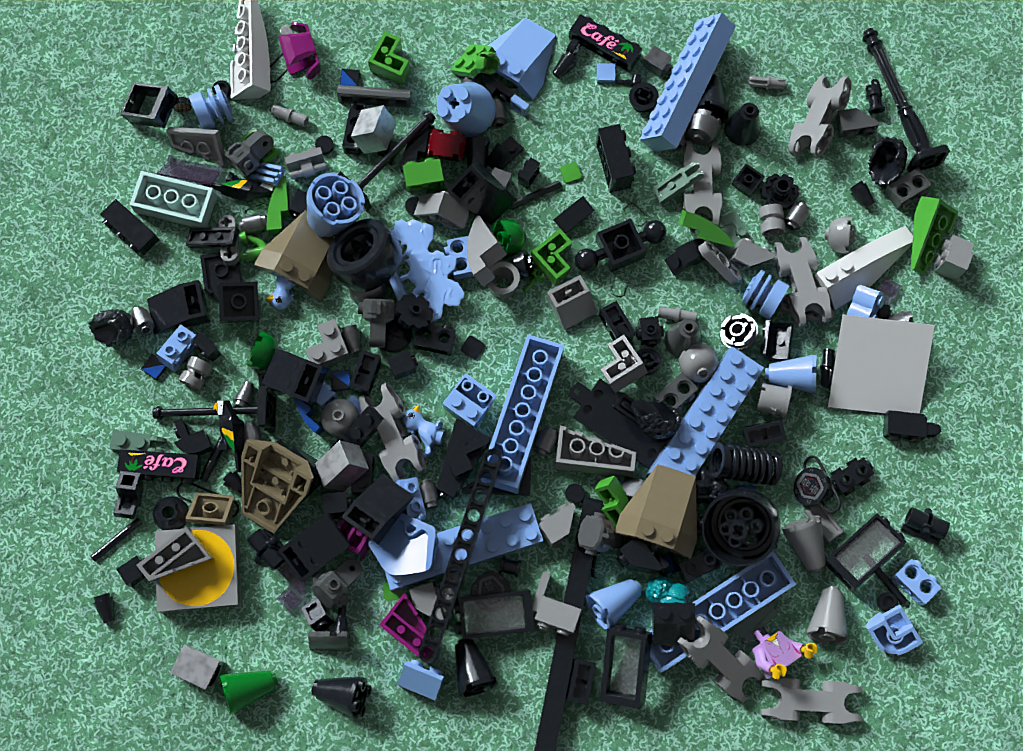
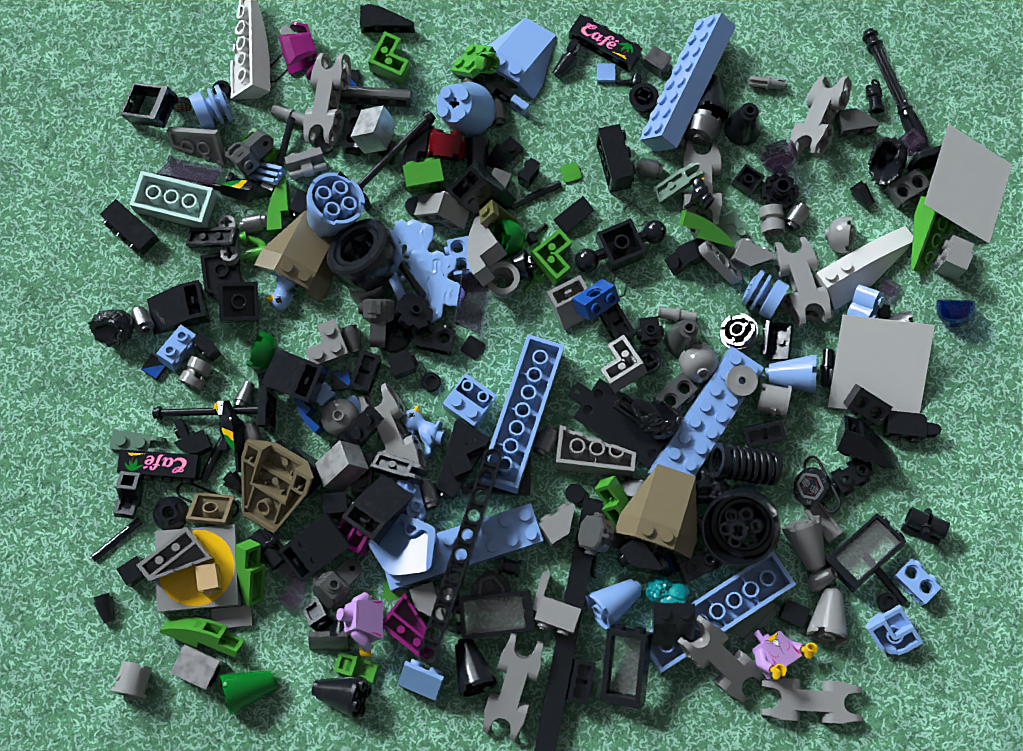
(132, 680): none -> light grey piece
(204, 631): none -> bright green slope
(208, 578): none -> tan brick
(233, 616): none -> light grey tile
(250, 571): none -> bright green slope
(285, 141): none -> black bar
(328, 85): none -> light grey piece
(357, 667): none -> bright green slope
(363, 621): none -> lavender torso
(378, 19): none -> black slope
(398, 468): none -> black hinge
(411, 279): none -> black bar
(431, 382): none -> black tile
(470, 302): none -> piece
(494, 212): none -> olive bracket
(508, 703): none -> light grey piece
(532, 235): none -> black hand
(596, 299): none -> blue brick
(649, 168): none -> flat silver brick
(700, 195): none -> black animal
(749, 377): none -> light grey piece
(779, 157): none -> cylinder
(794, 614): none -> black brick
(819, 581): none -> flat silver cone
(859, 440): none -> black slope
(868, 403): none -> black brick
(912, 141): none -> clear purple slope
(955, 311): none -> clear blue cylinder
(968, 184): none -> white sticker

